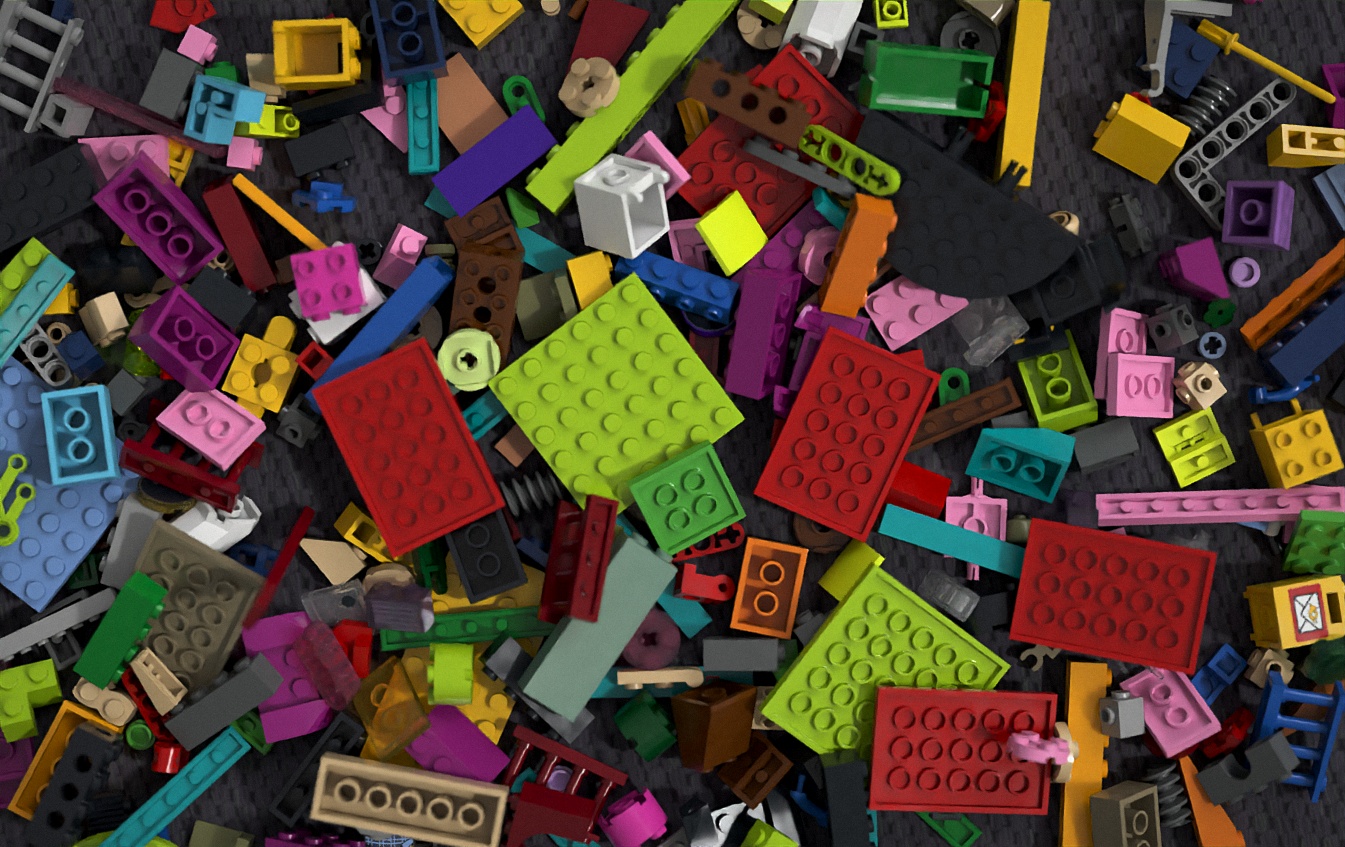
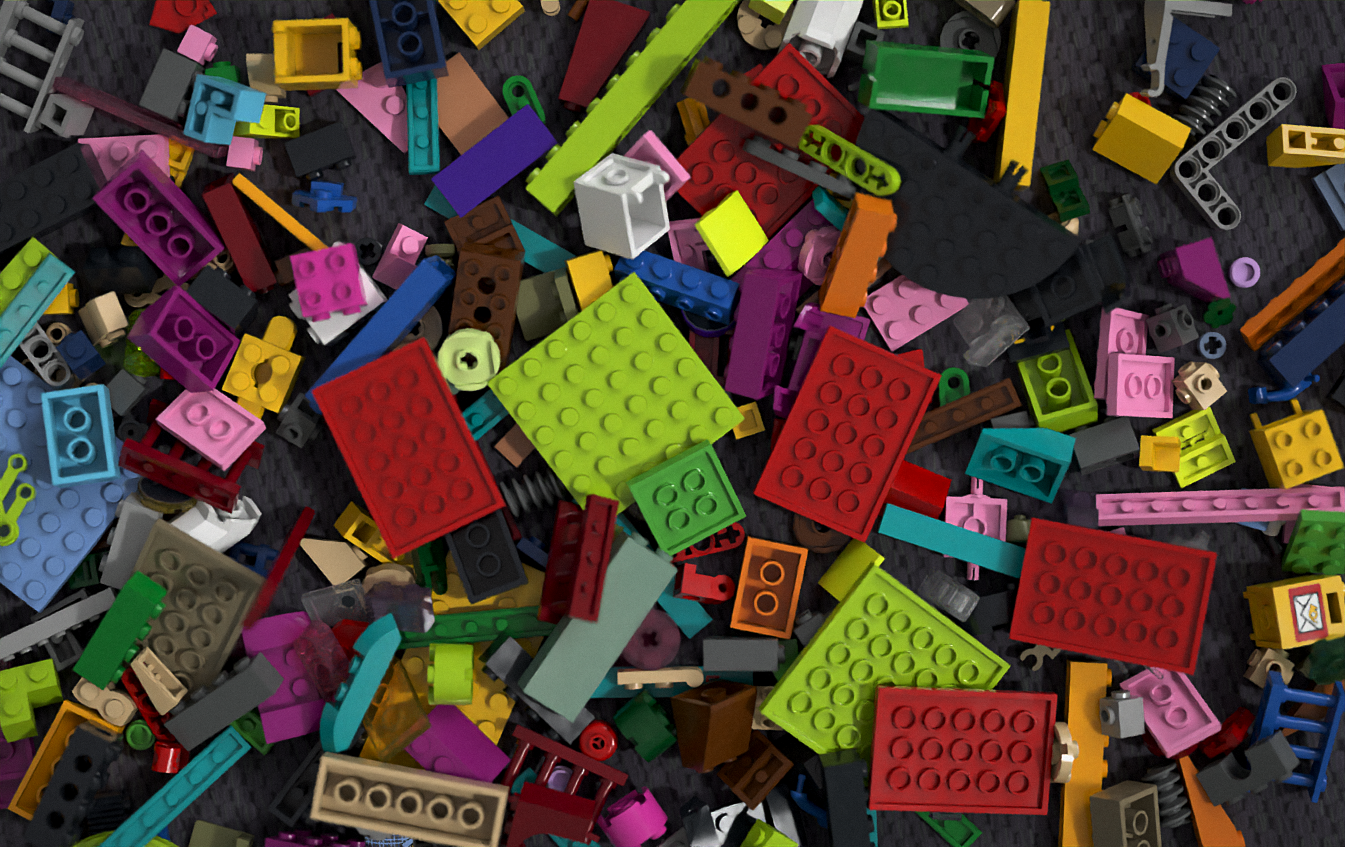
(315, 360): red leg -> none
(354, 98): black hinge -> none
(366, 671): none -> teal brick
(522, 209): bright green slope -> none
(584, 73): tan plate -> none
(605, 732): none -> red head
(752, 422): none -> yellow plate
(1030, 747): bright pink plate -> none
(1064, 190): none -> dark green slope
(1160, 454): none -> yellow panel
(1218, 673): blue slope -> none
(1228, 42): yellow piece -> none
(1258, 215): medium lavender slope -> none

